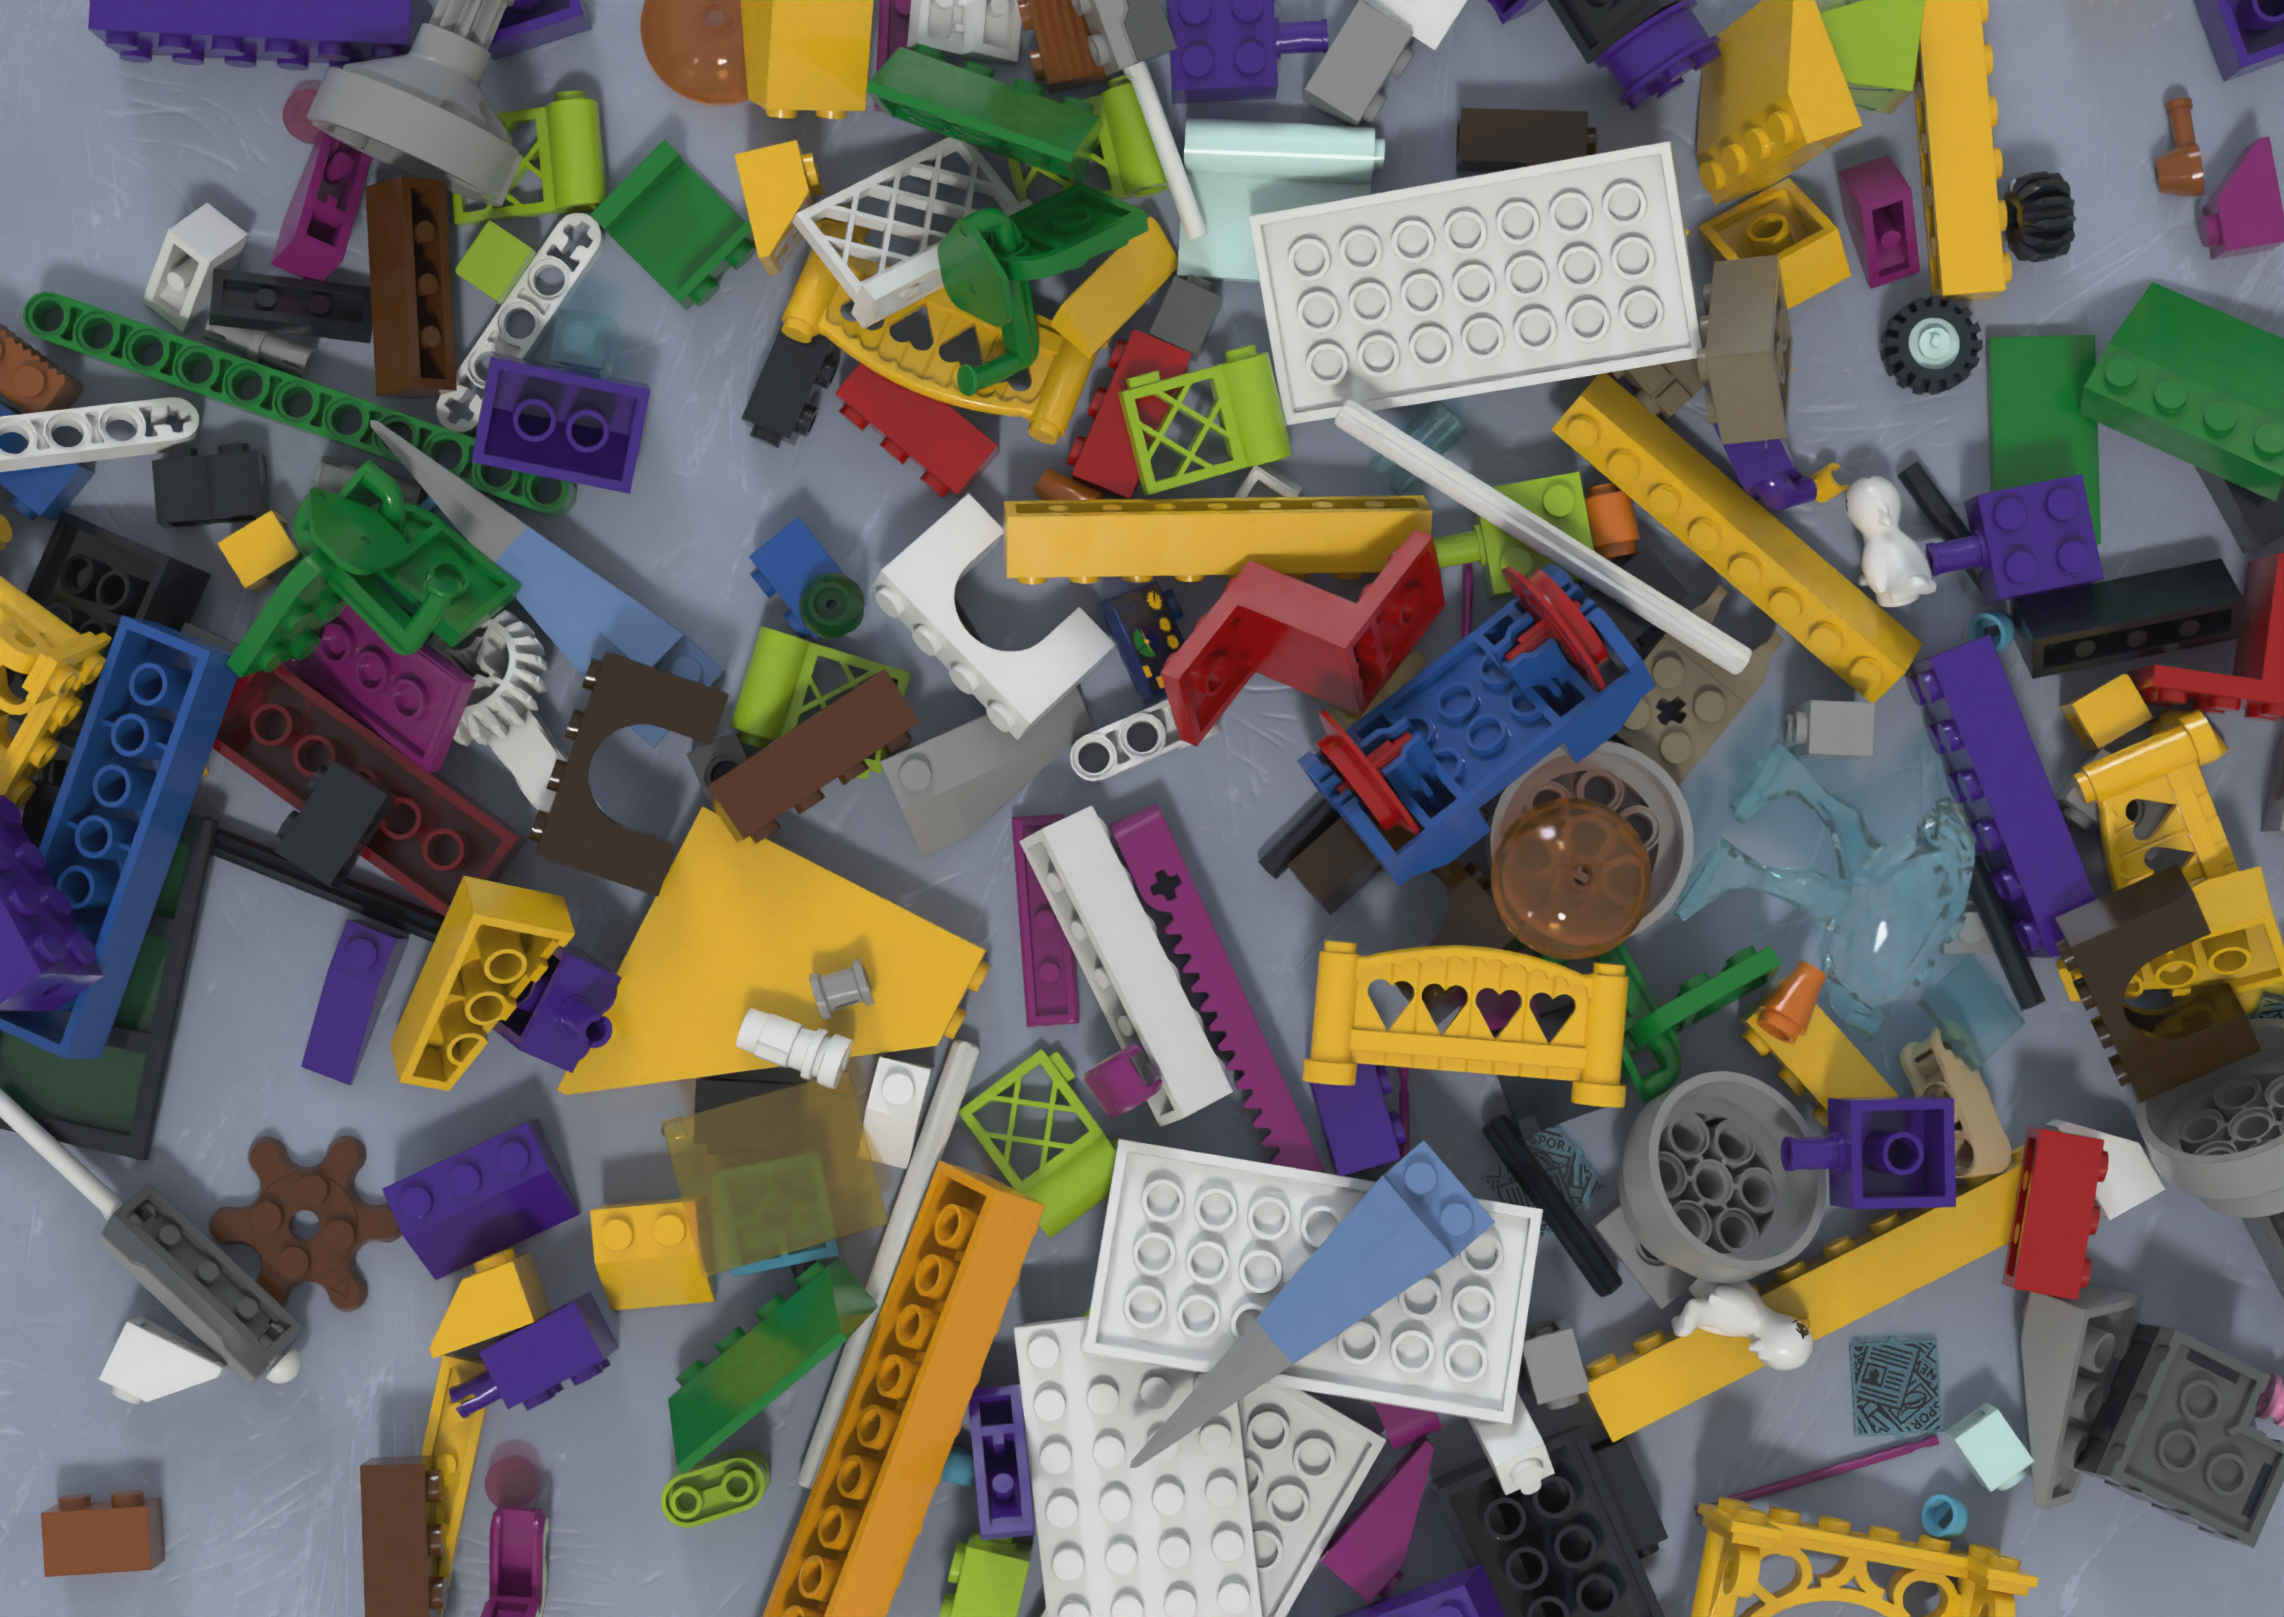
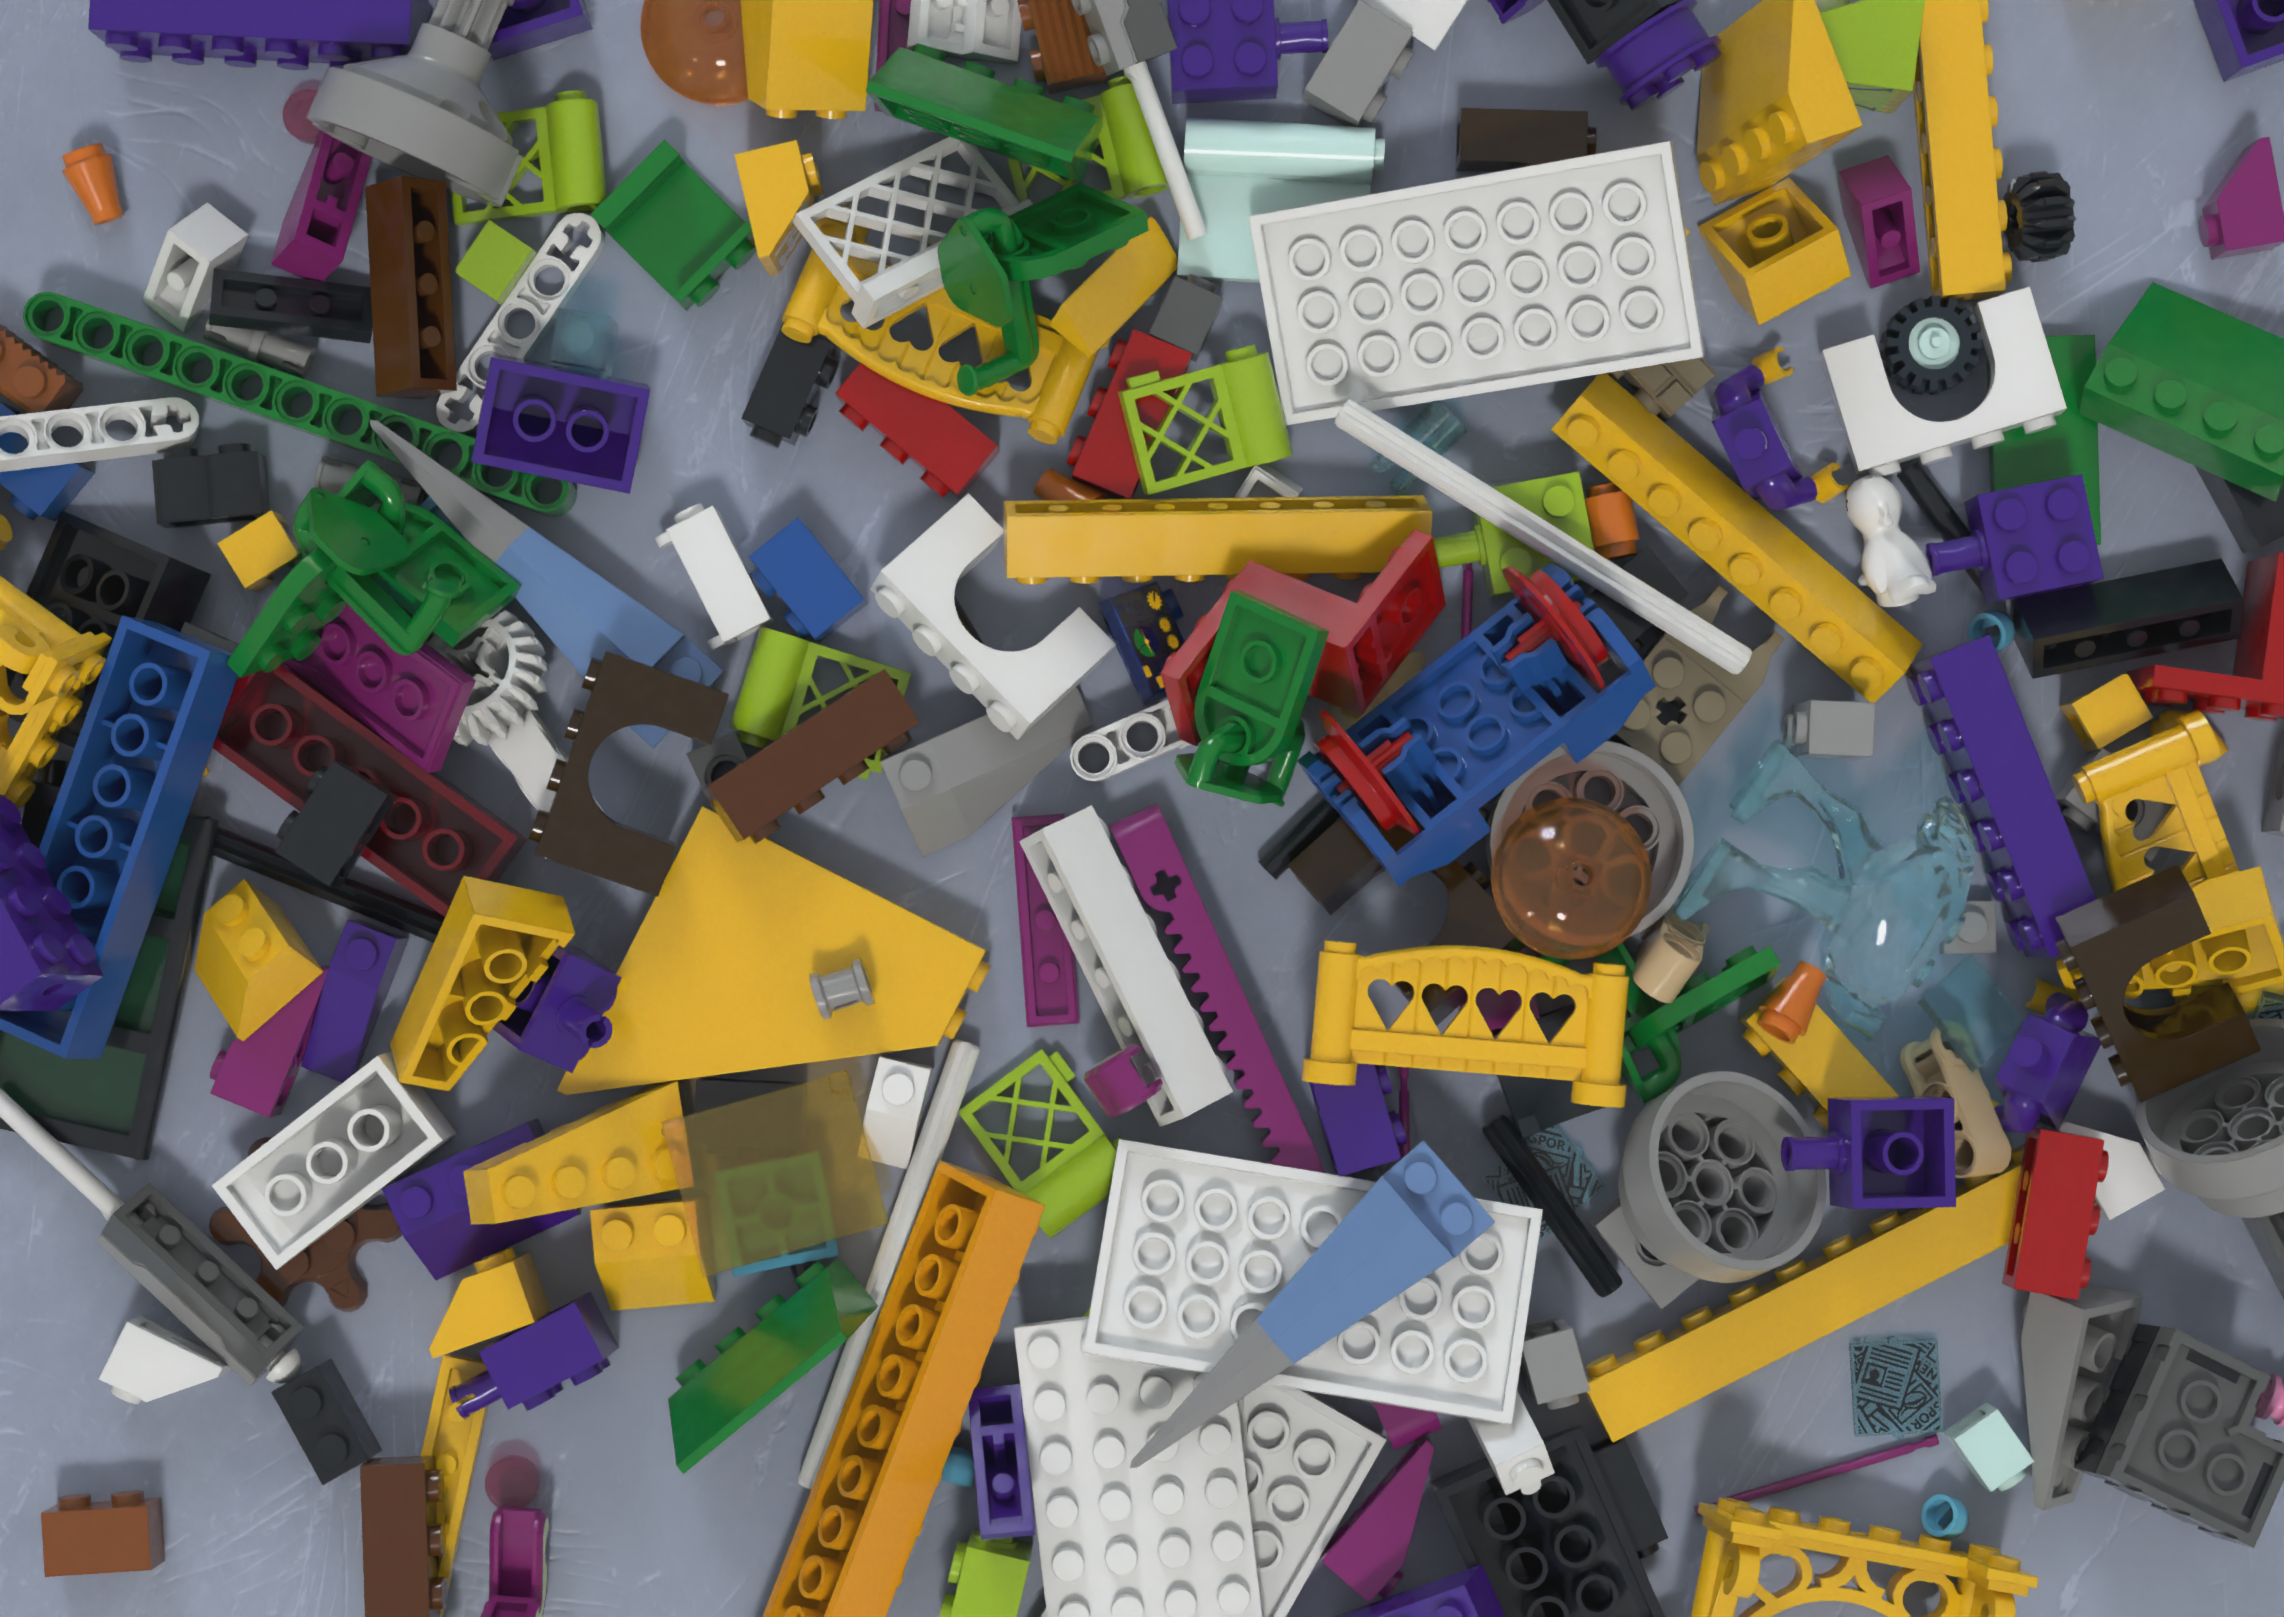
(94, 181): none -> orange cone
(251, 958): none -> yellow slope
(265, 1065): none -> magenta slope
(326, 1421): none -> black brick
(333, 1160): none -> white slope
(581, 1163): none -> yellow wedge
(716, 1488): lime brick -> none
(717, 574): none -> white brick
(795, 1046): white axle -> none
(848, 610): dark green plate -> none
(1253, 701): none -> green plate
(1669, 955): none -> tan piece
(1740, 1312): white animal -> none
(1746, 350): dark tan brick -> none
(2004, 938): black piece -> none
(2020, 393): none -> white arch
(2045, 1062): none -> dark purple torso
(2181, 169): dark orange bar -> none

